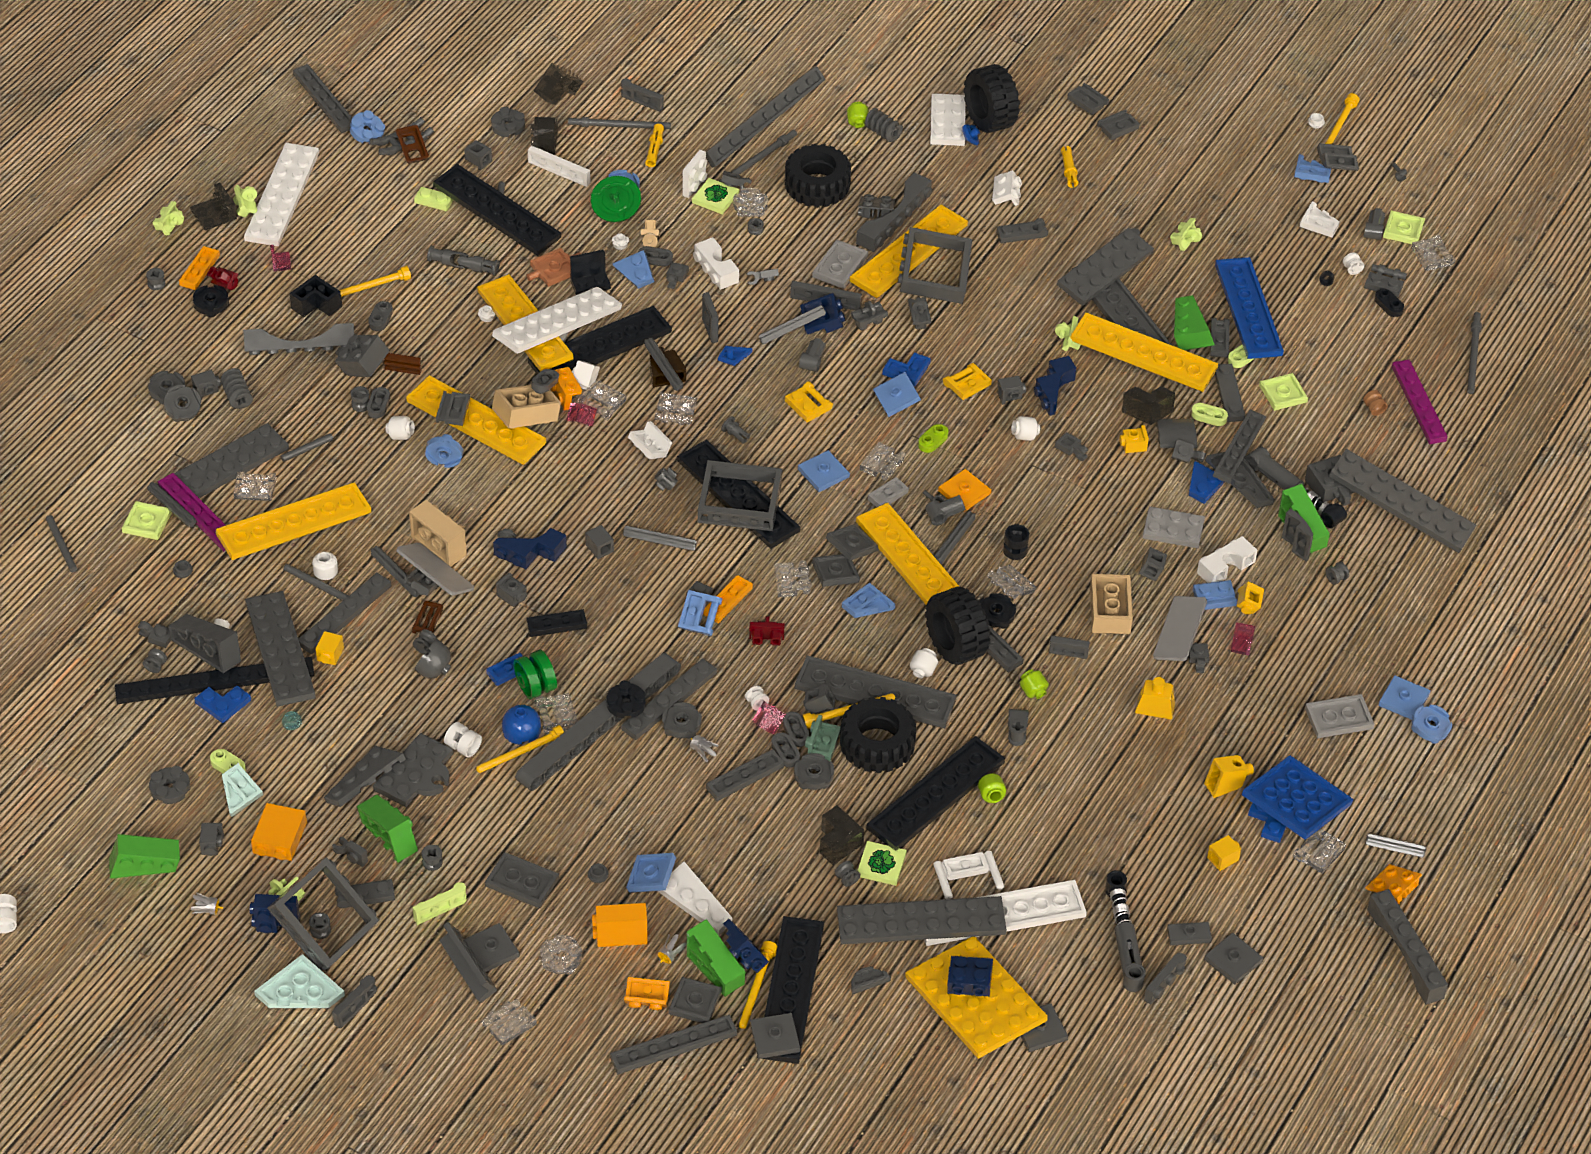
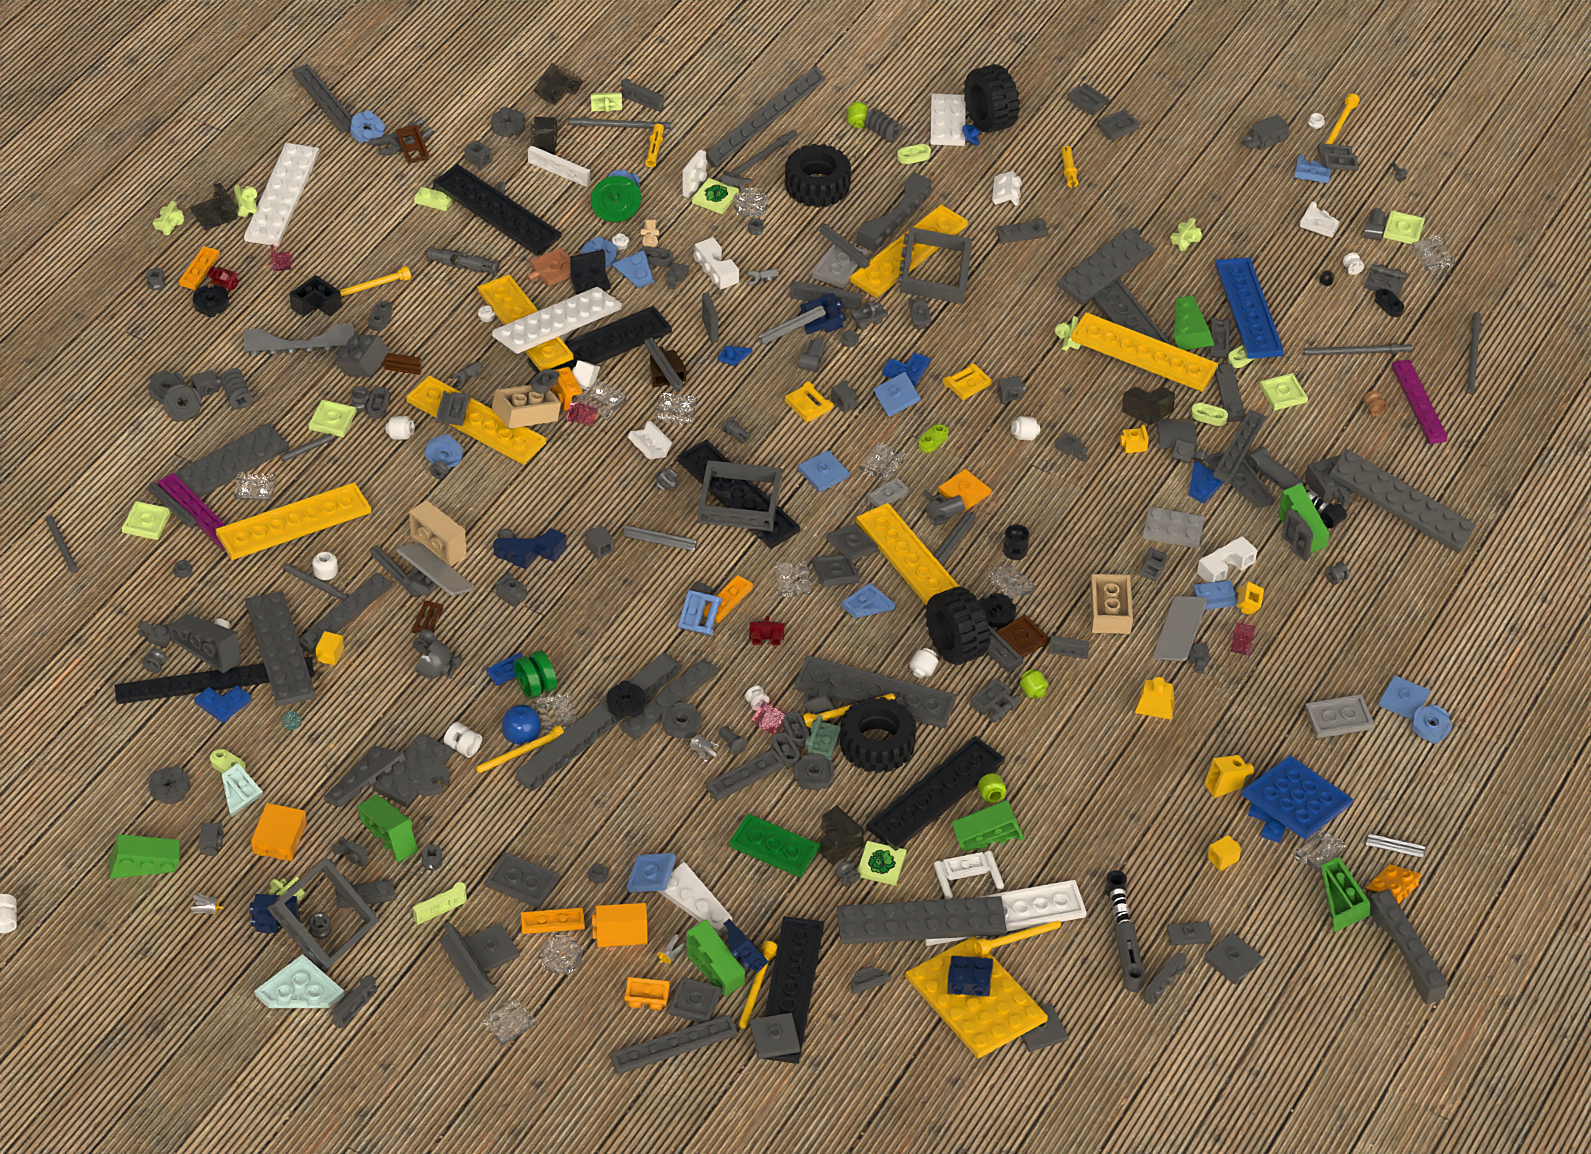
(332, 418): none -> yellowish green tile
(439, 469): none -> dark grey bush
(455, 662): none -> dark grey hand
(469, 371): none -> dark grey plate
(552, 920): none -> light orange plate
(556, 623): black plate -> none
(599, 243): none -> medium blue plate
(606, 101): none -> yellowish green hips
(734, 742): none -> dark grey pin
(774, 845): none -> green plate
(844, 396): none -> dark grey brick
(845, 246): none -> dark grey axle
(849, 338): none -> dark grey plate
(869, 202): dark grey hinge -> none
(914, 154): none -> yellowish green plate
(983, 946): none -> yellow piece
(987, 826): none -> bright green wedge
(991, 696): none -> dark grey plate
(1017, 726): dark grey piece -> none
(1023, 636): none -> reddish brown plate
(1047, 387): dark blue arch -> none
(1267, 133): none -> dark grey hinge
(1343, 895): none -> bright green wedge
(1393, 348): none -> dark grey bar

